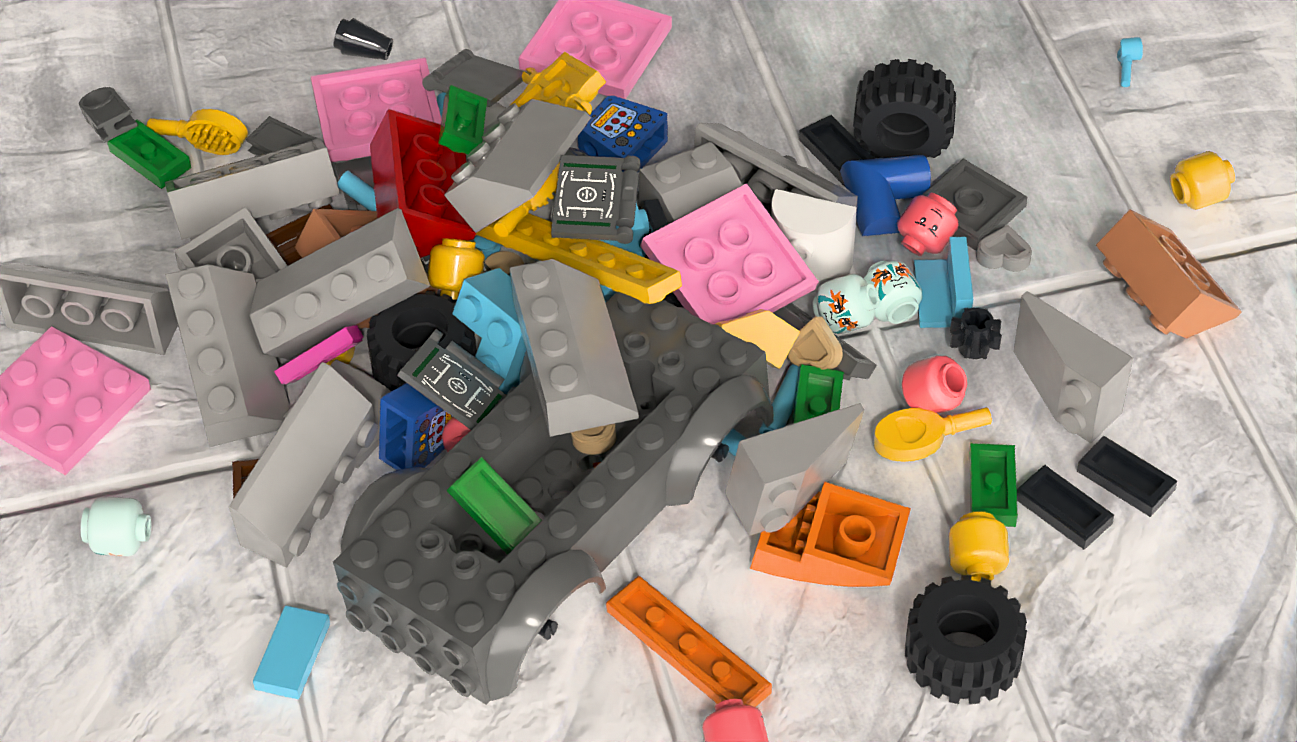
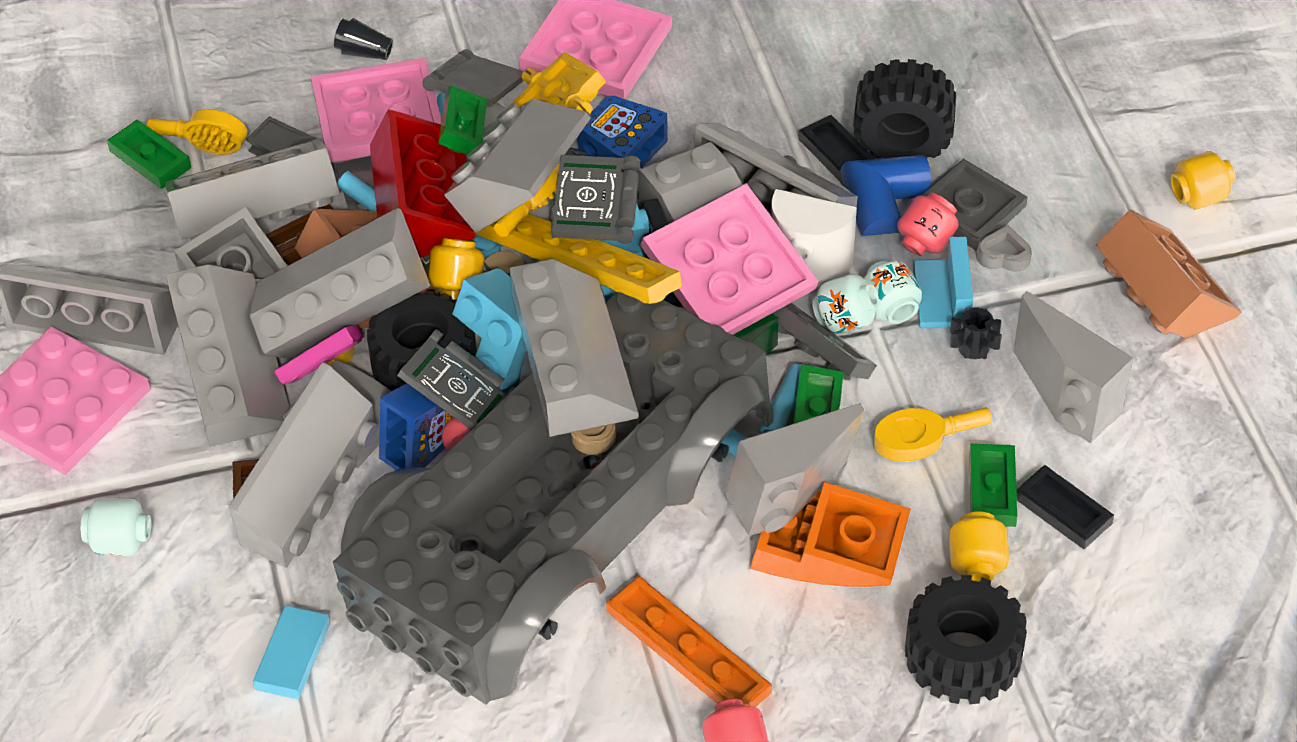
(107, 113): dark grey piece -> none
(494, 505): green tile -> none
(765, 331): yellow tile -> none
(816, 346): tan tile -> none
(934, 384): coral head -> none
(1127, 476): black tile -> none
(1130, 50): medium azure hand -> none

